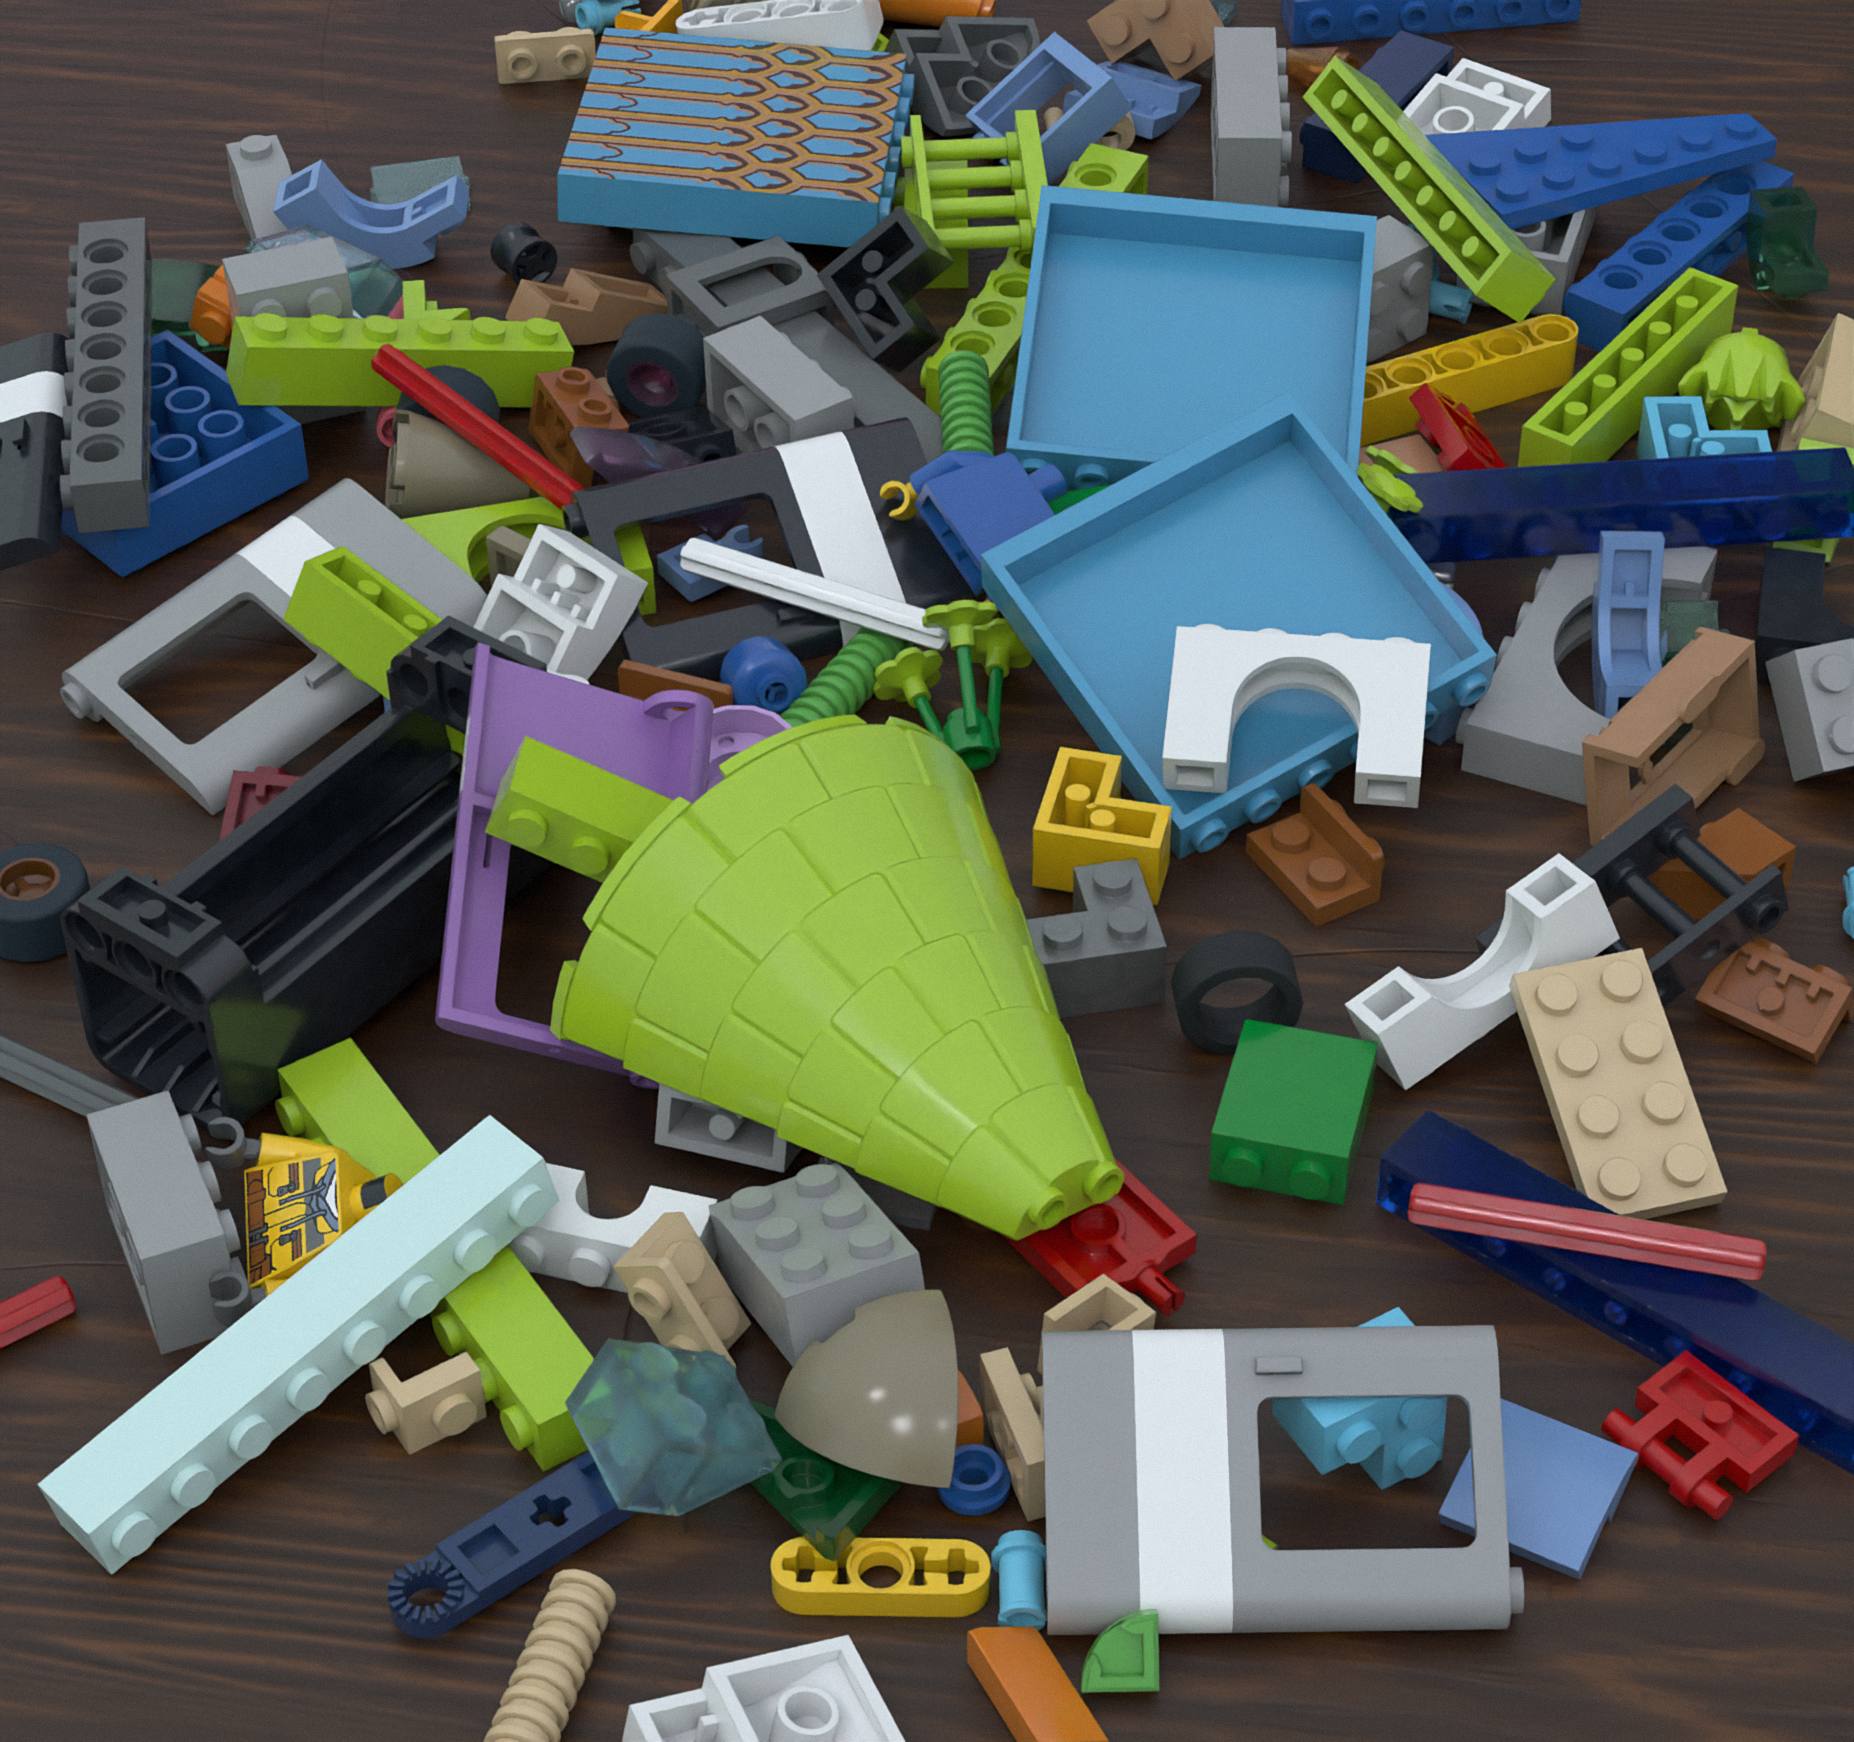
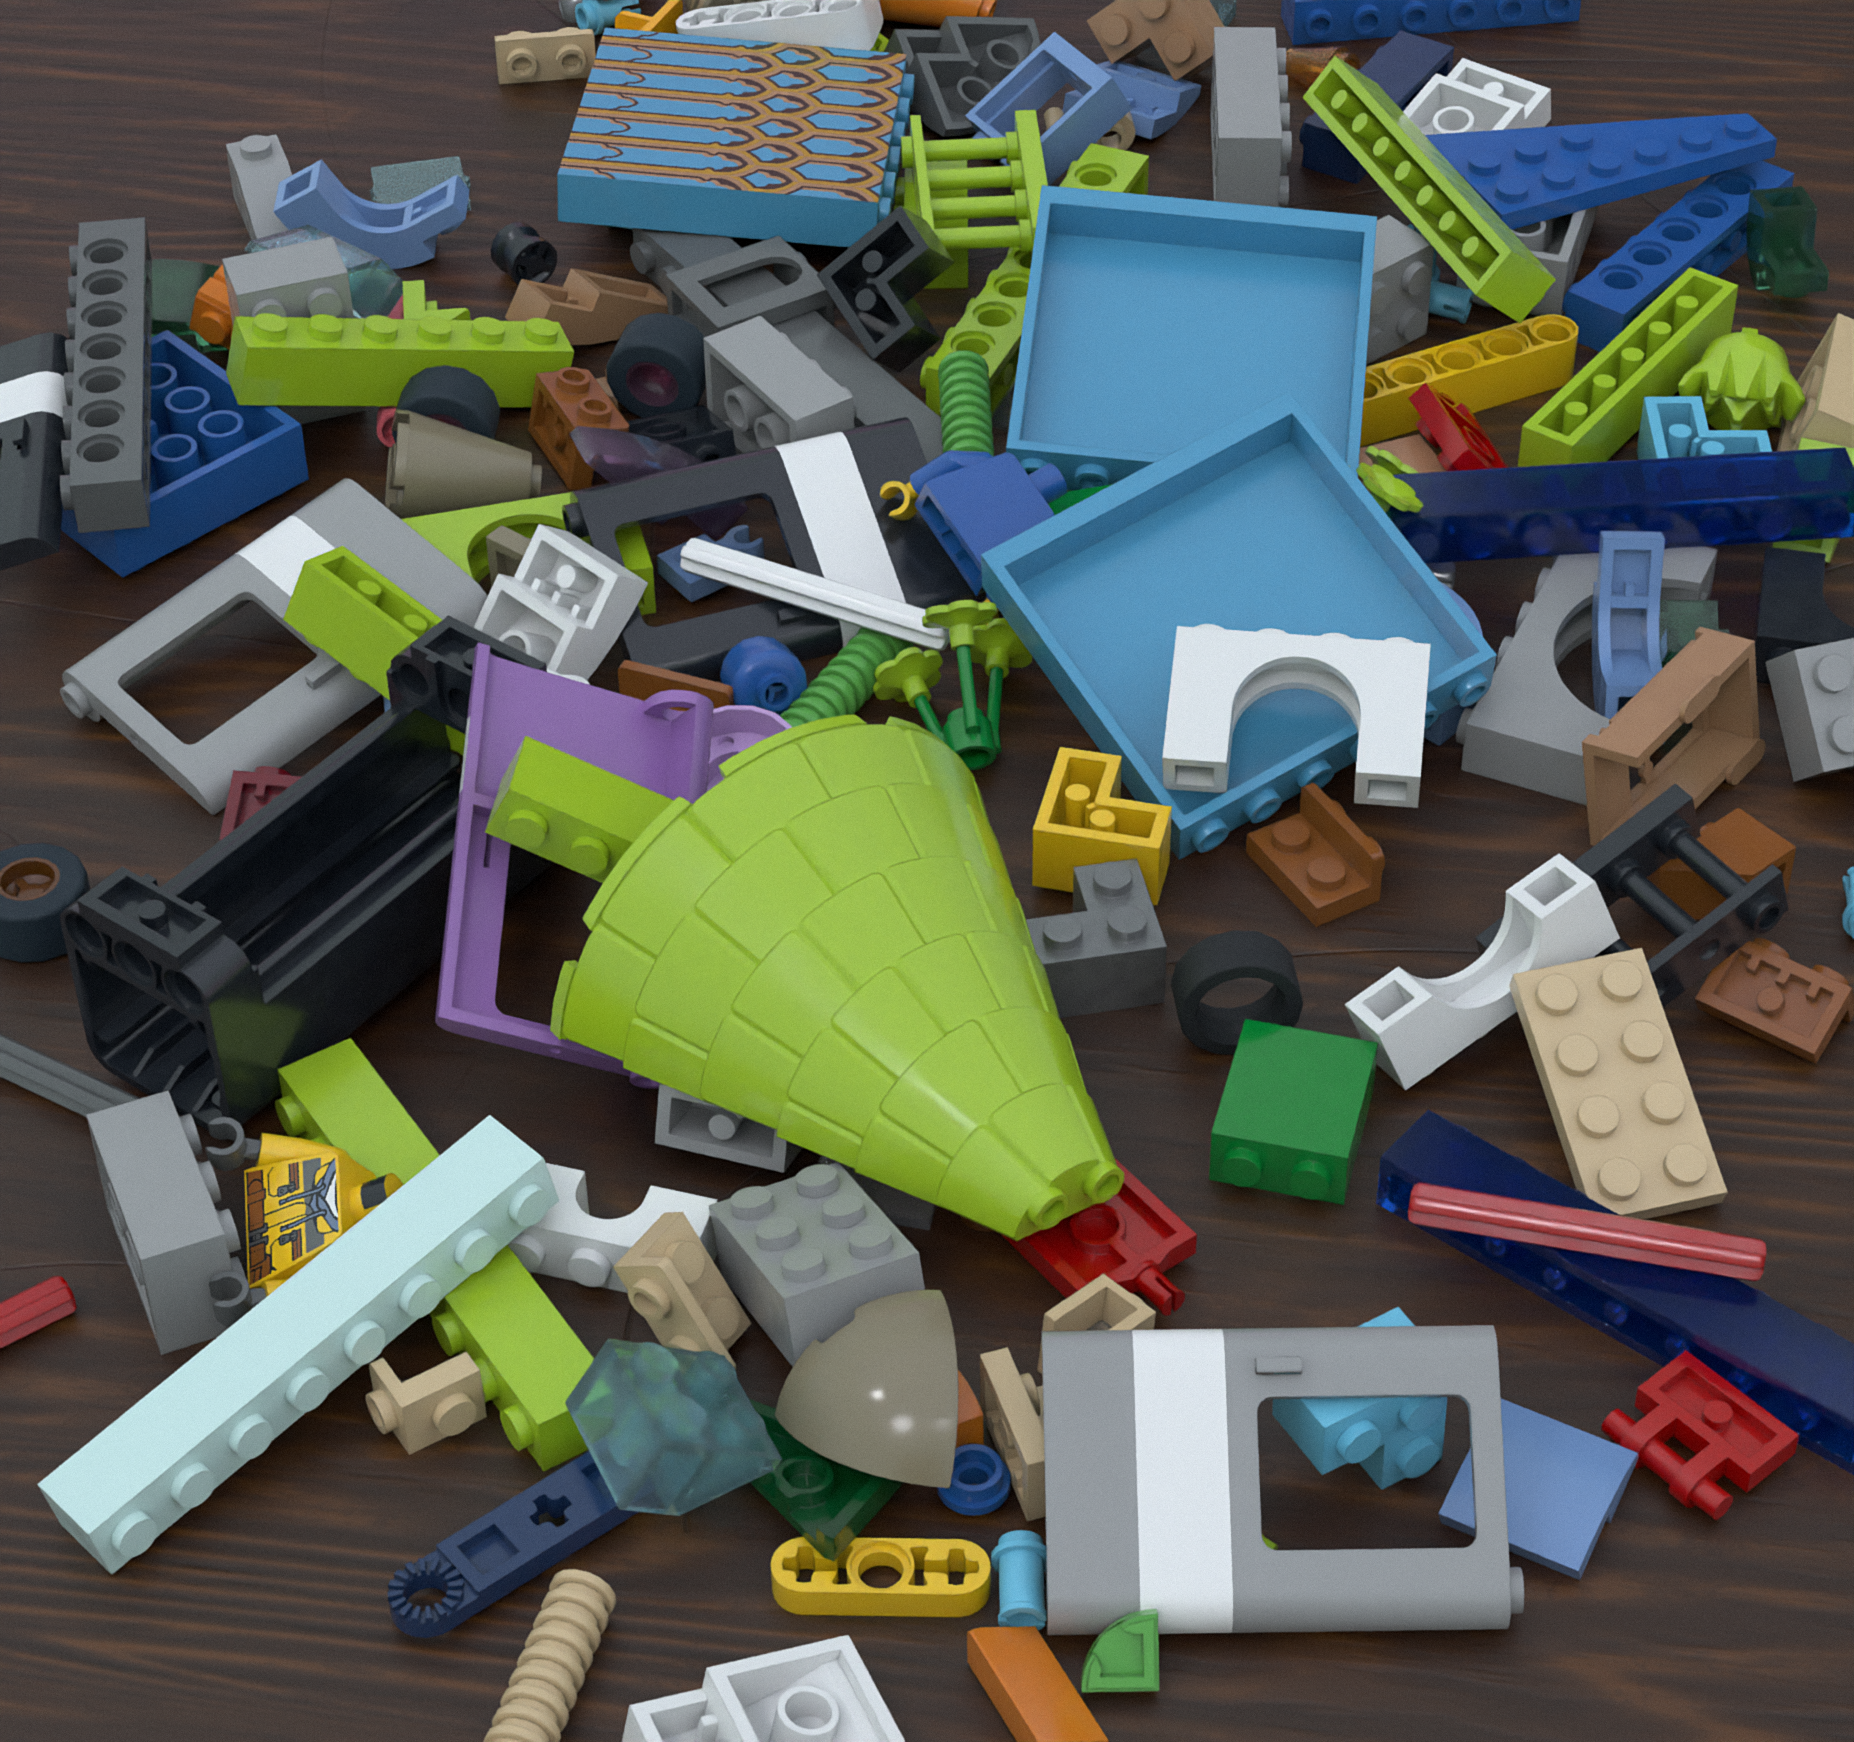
(474, 425): red axle -> none

